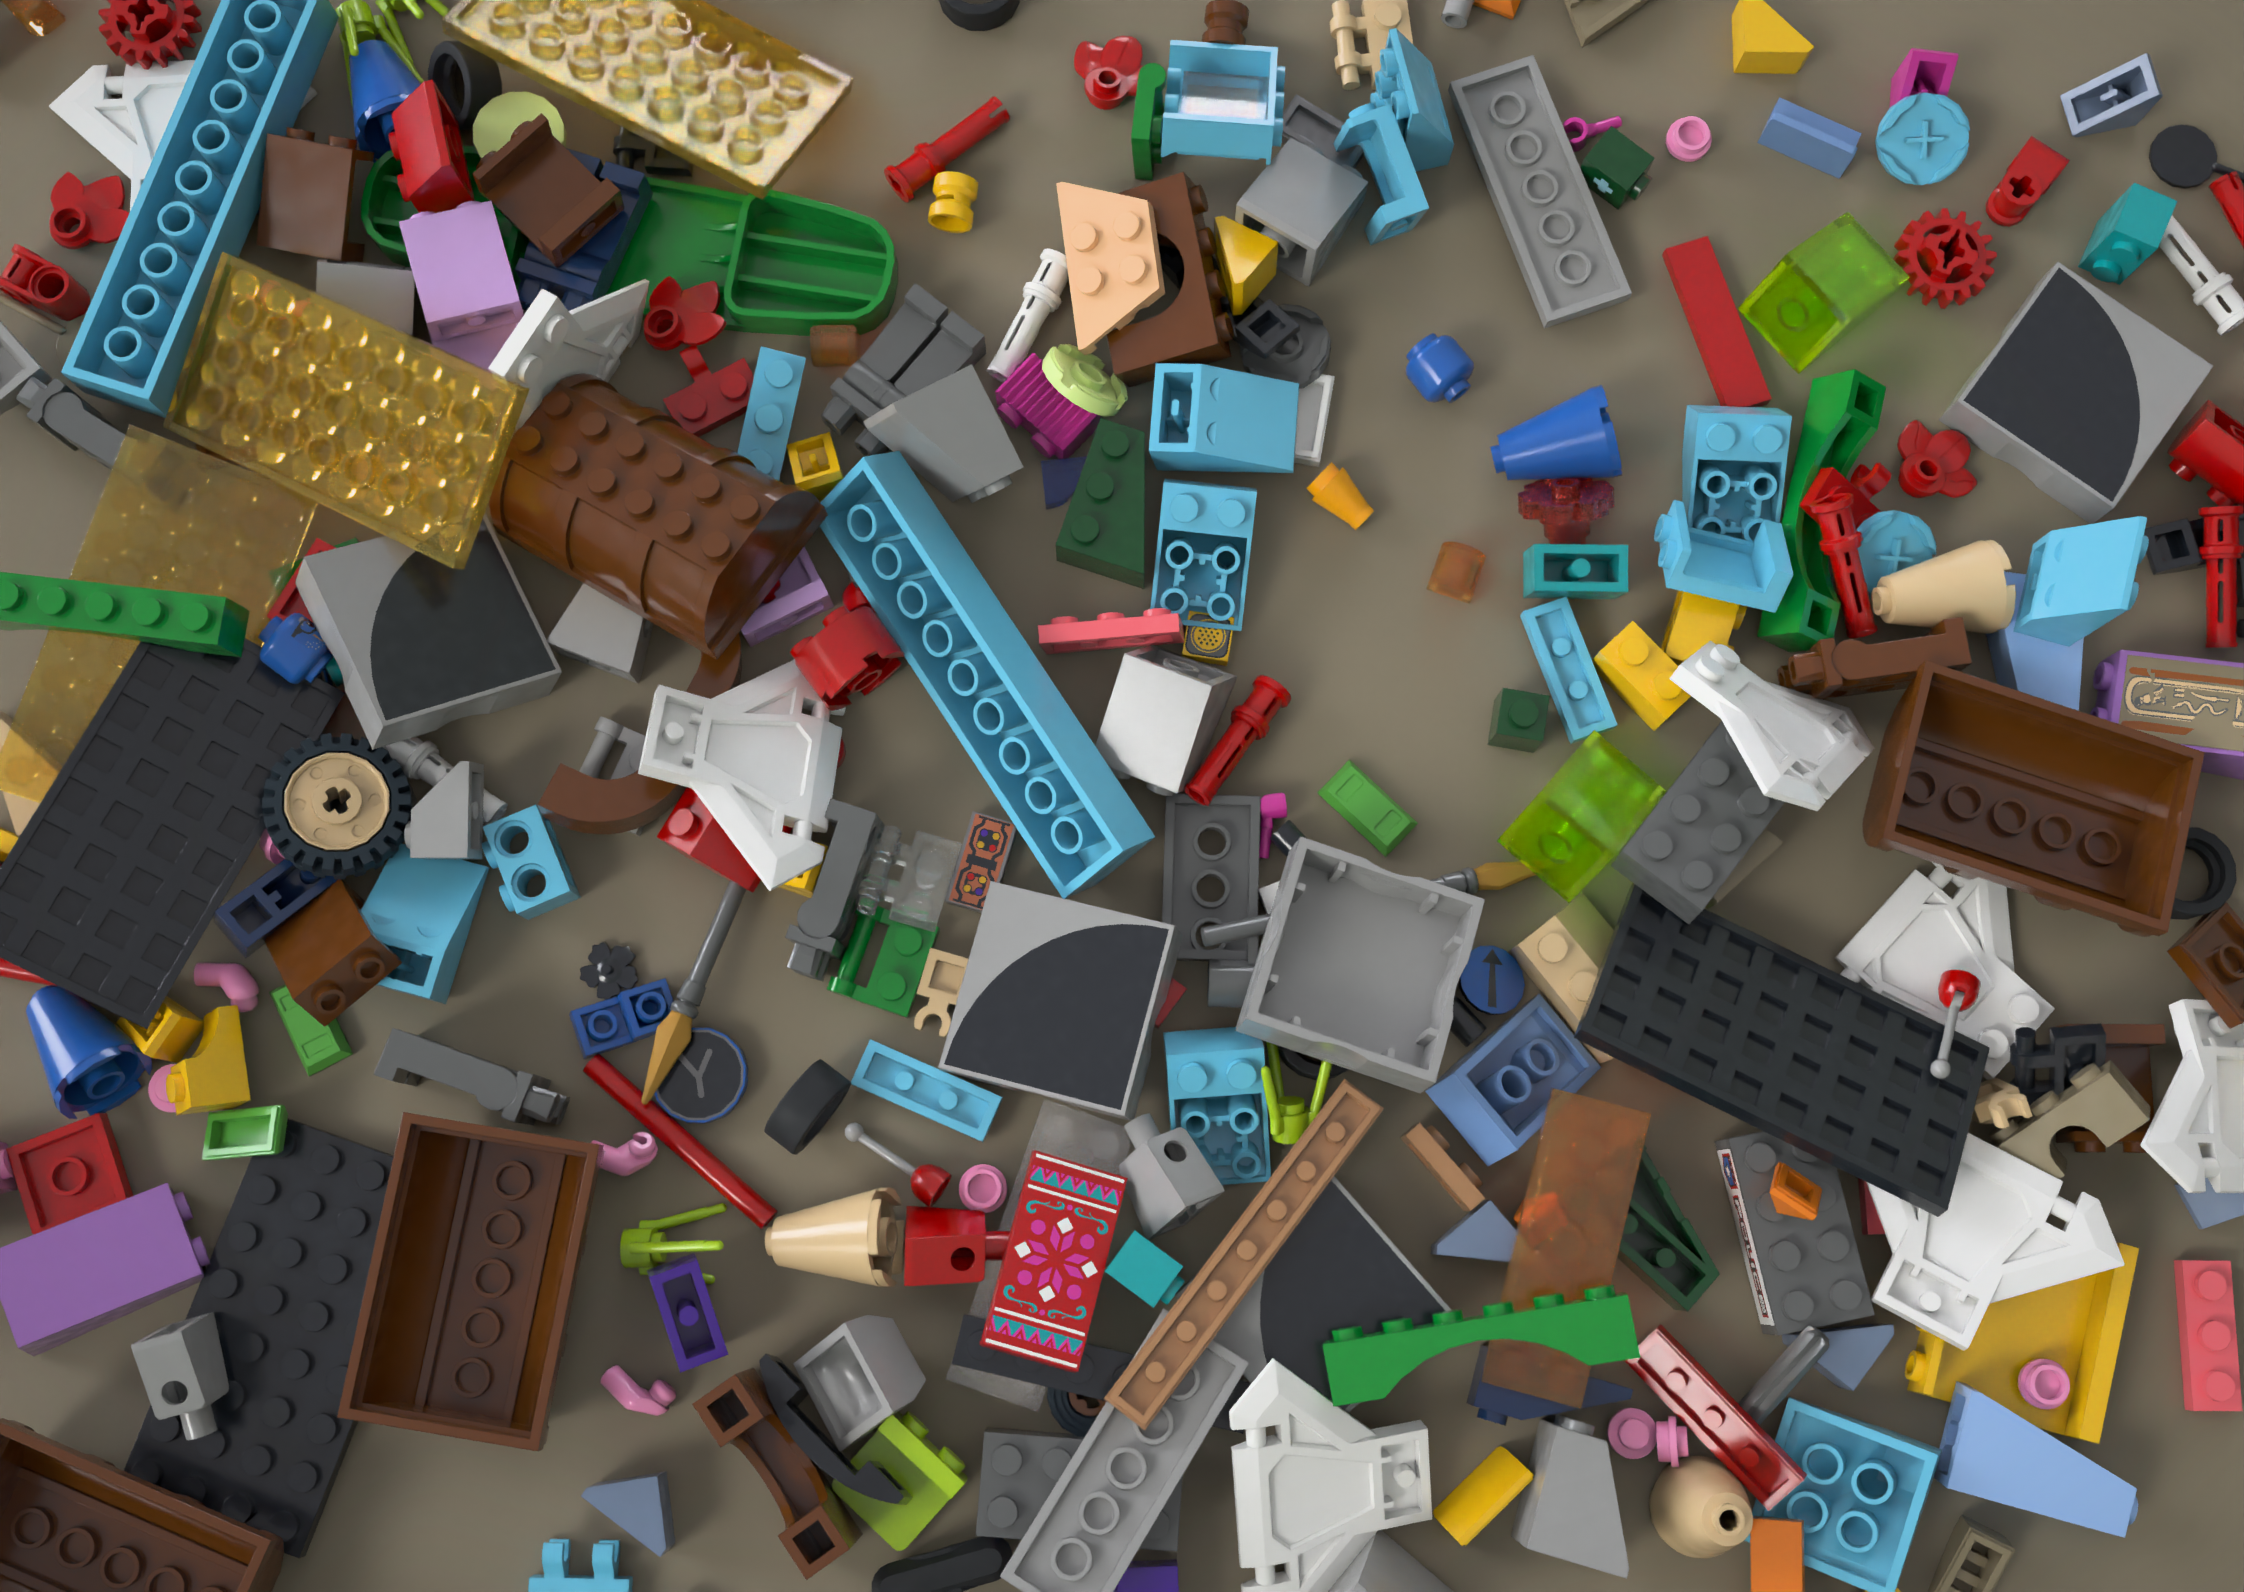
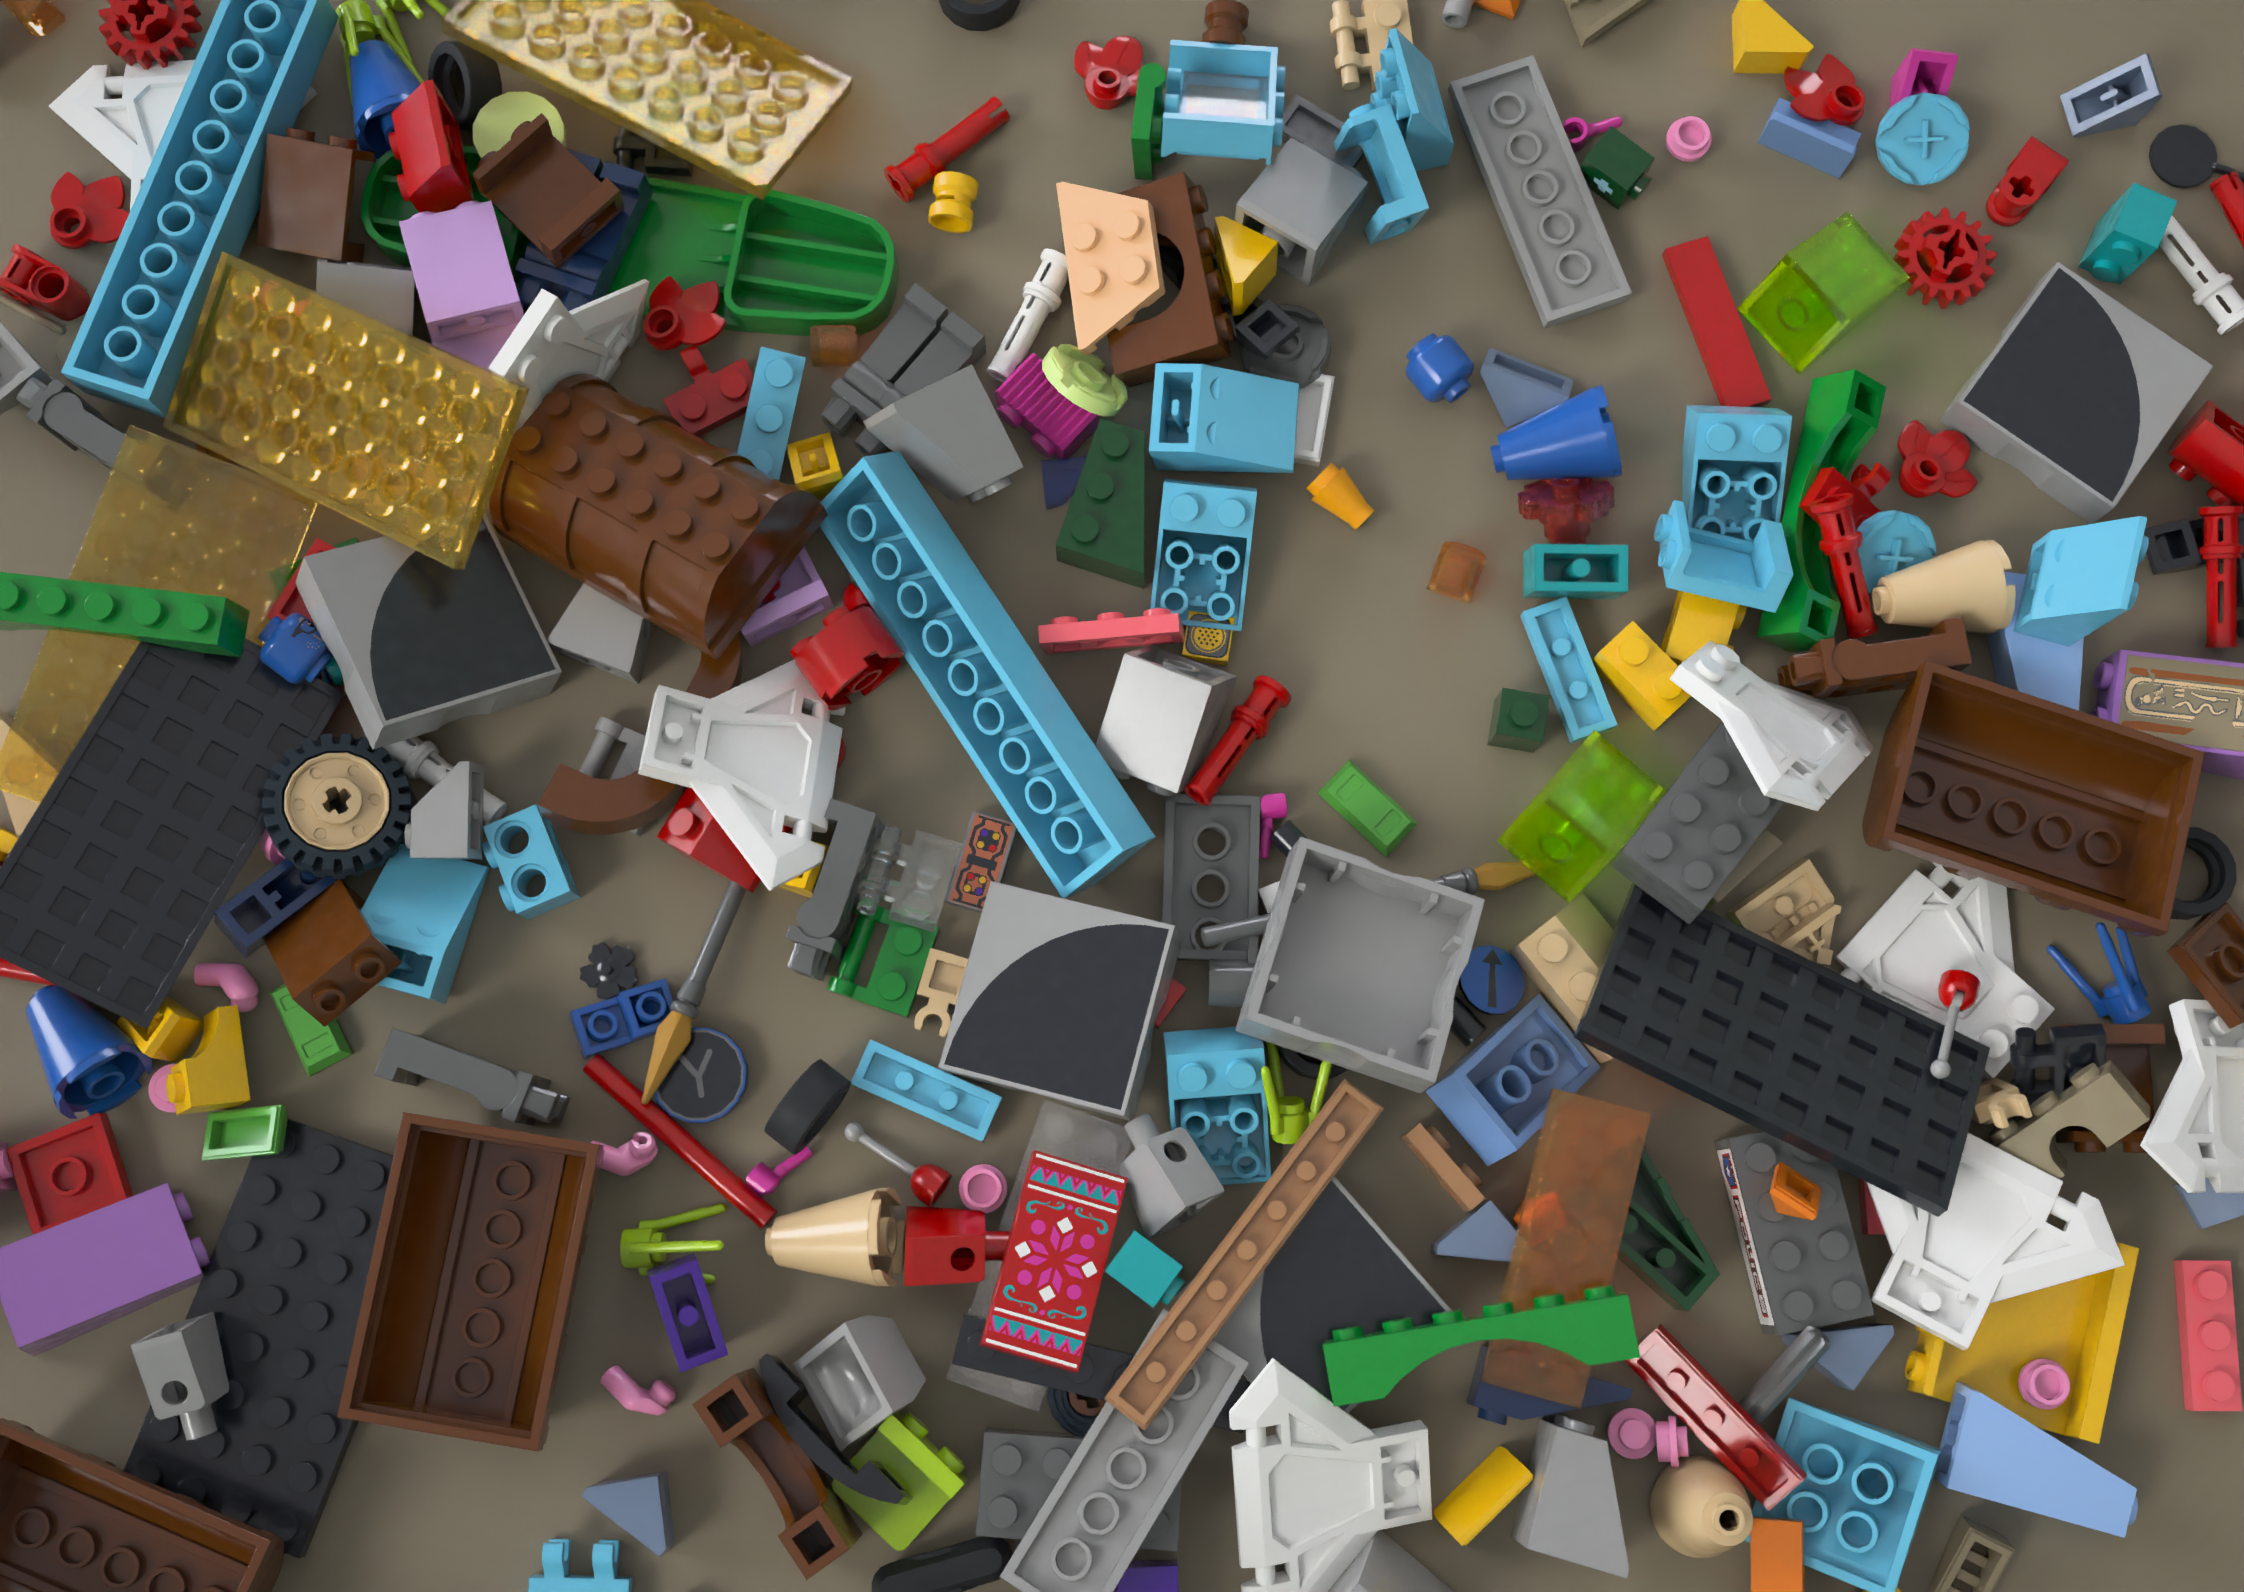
(765, 1180): none -> dark pink hand
(1522, 387): none -> sand blue slope
(1792, 912): none -> tan slope
(1826, 94): none -> red plate
(2123, 997): none -> blue plant

